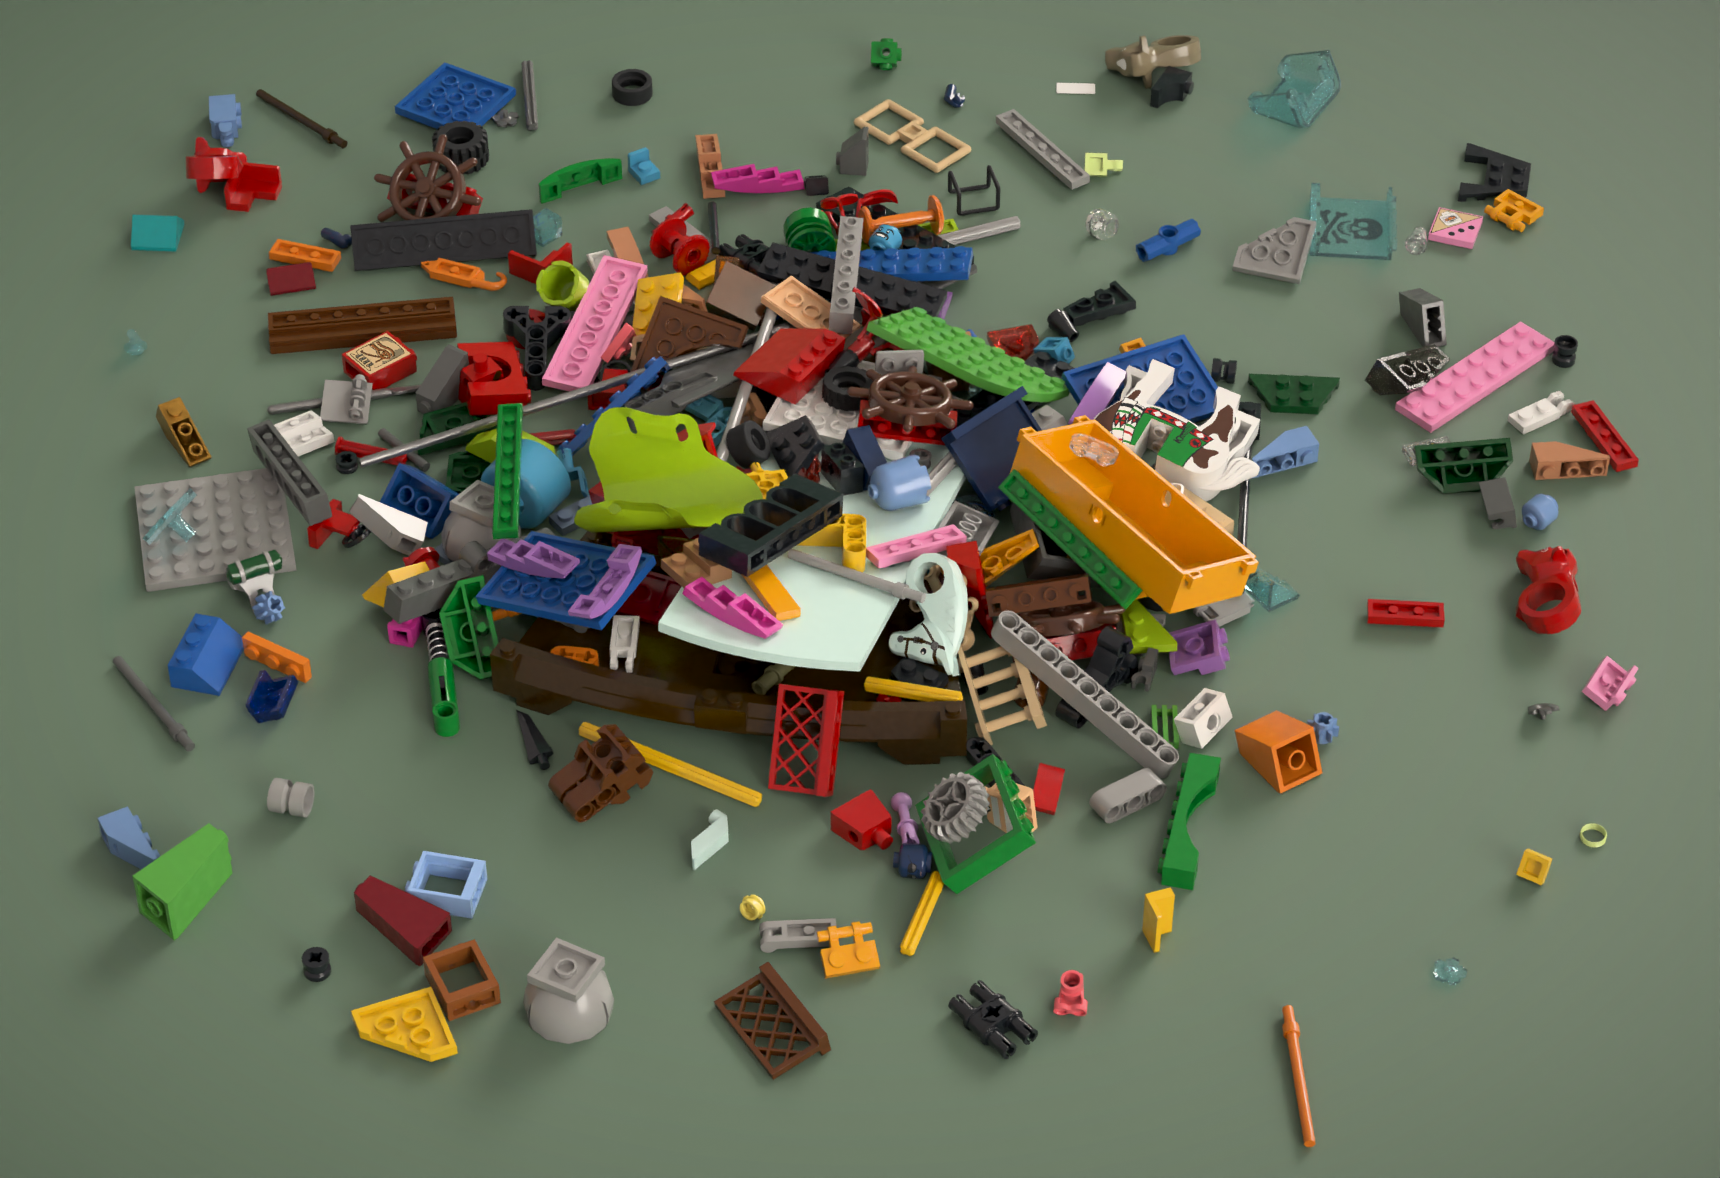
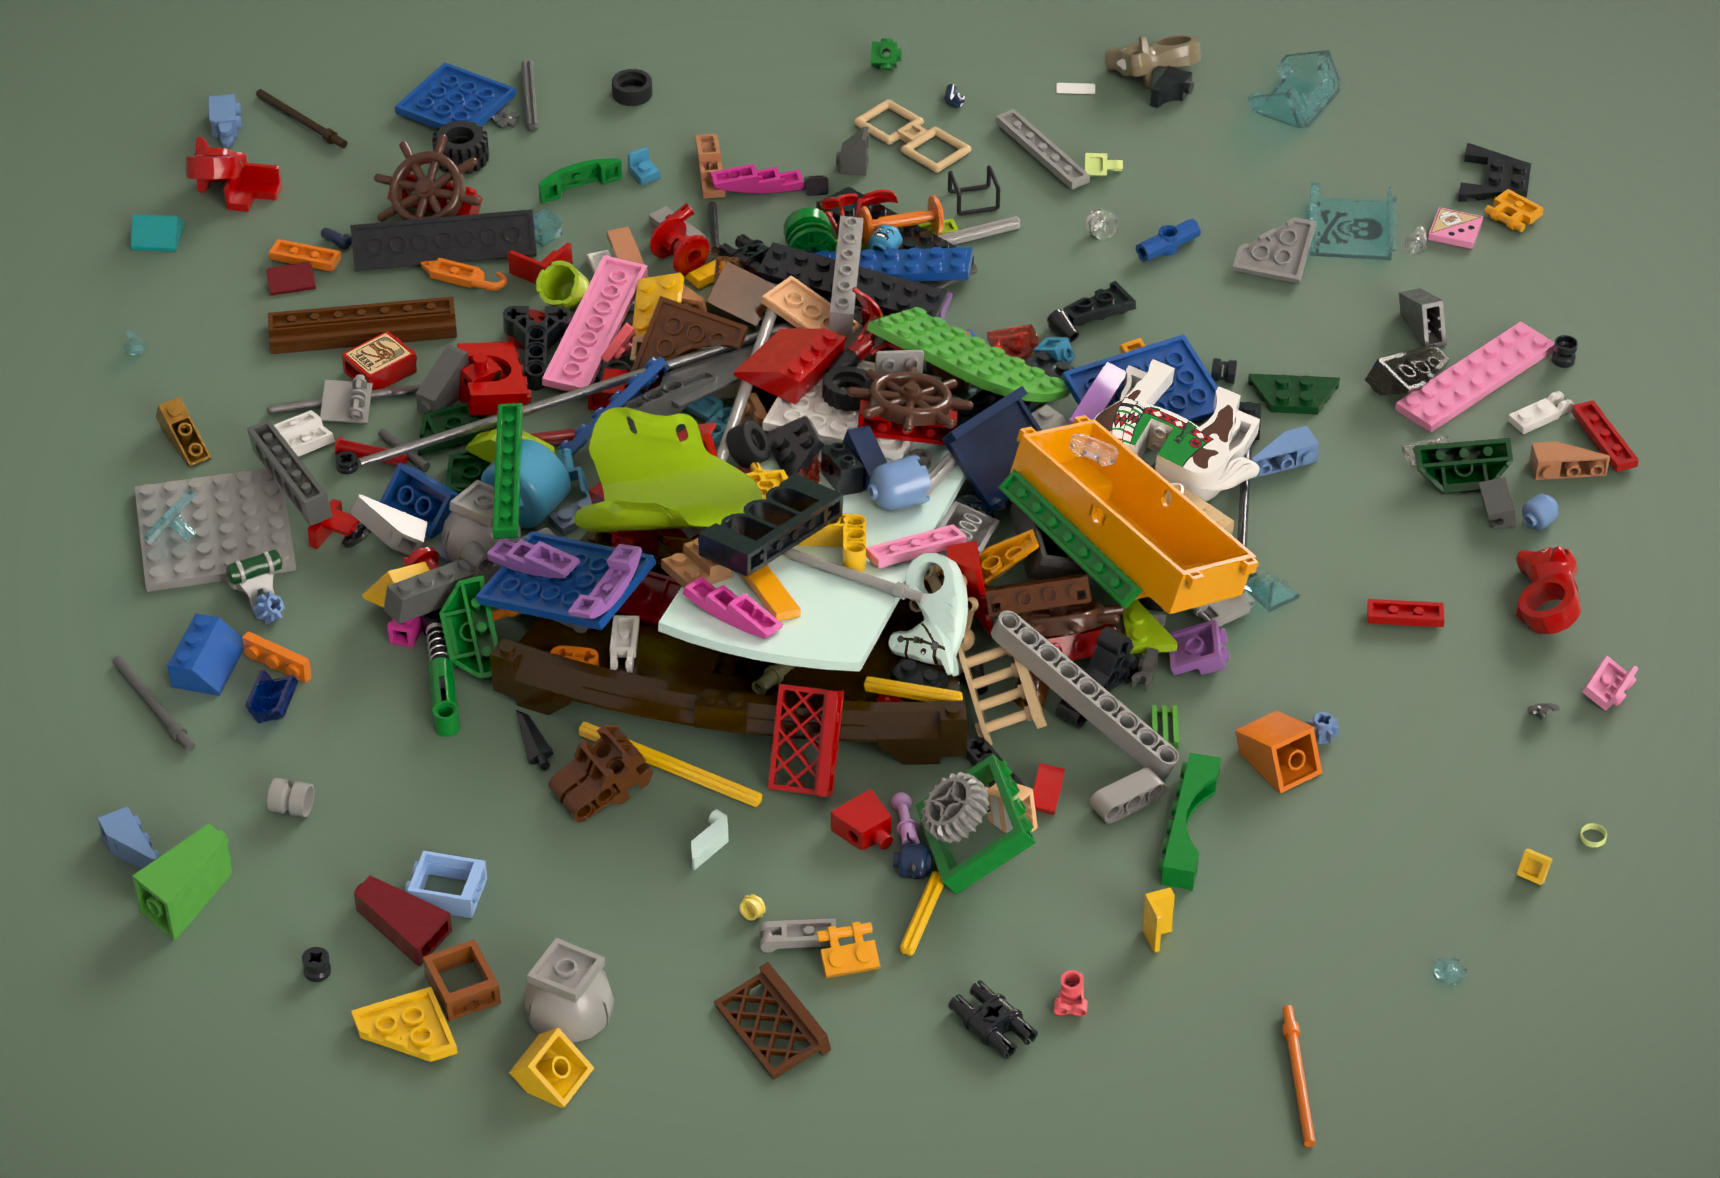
(552, 1068): none -> yellow slope
(1203, 718): white brick -> none

